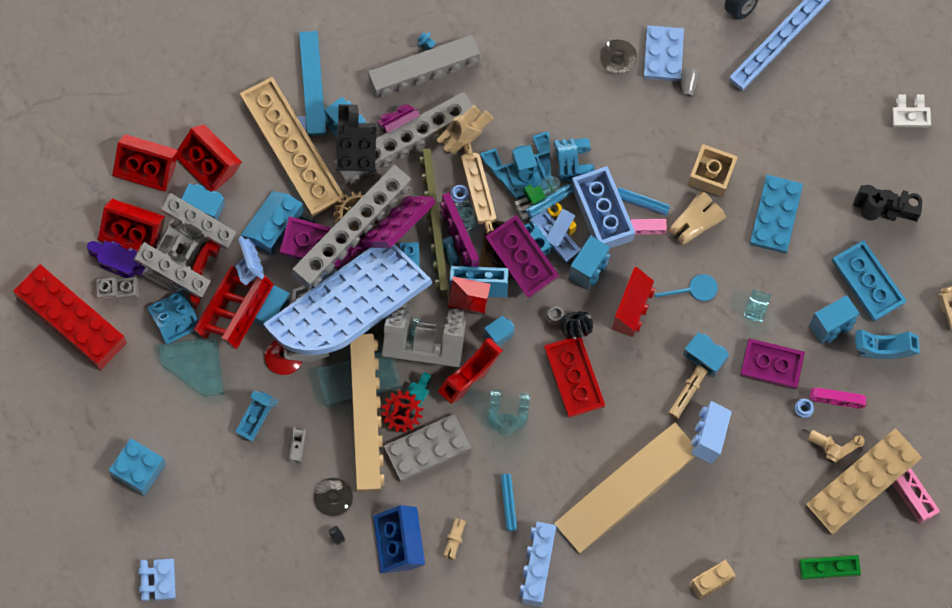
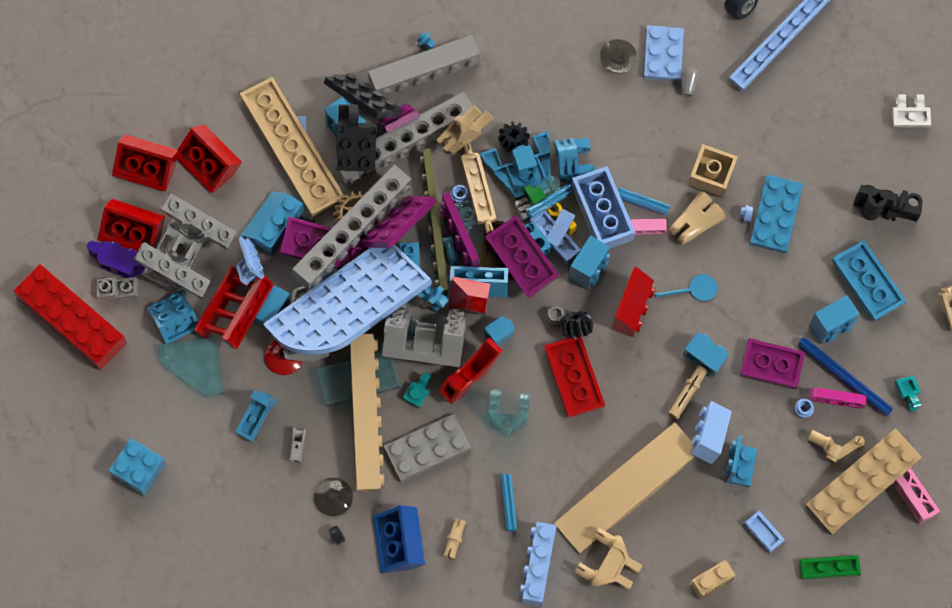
(163, 578): light blue plate -> none
(204, 200): dark azure brick -> none
(209, 249): red slope -> none
(312, 83): dark azure tile -> none
(362, 95): none -> black plate
(407, 419): red gear -> none
(433, 298): none -> dark azure hips
(506, 134): none -> black gear
(612, 564): none -> tan connector
(741, 464): none -> dark azure bracket
(746, 213): none -> light blue plate
(757, 305): clear light blue brick -> none
(764, 531): none -> light blue tile
(845, 376): none -> blue axle
(887, 347): dark azure arch -> none
(908, 388): none -> teal plate

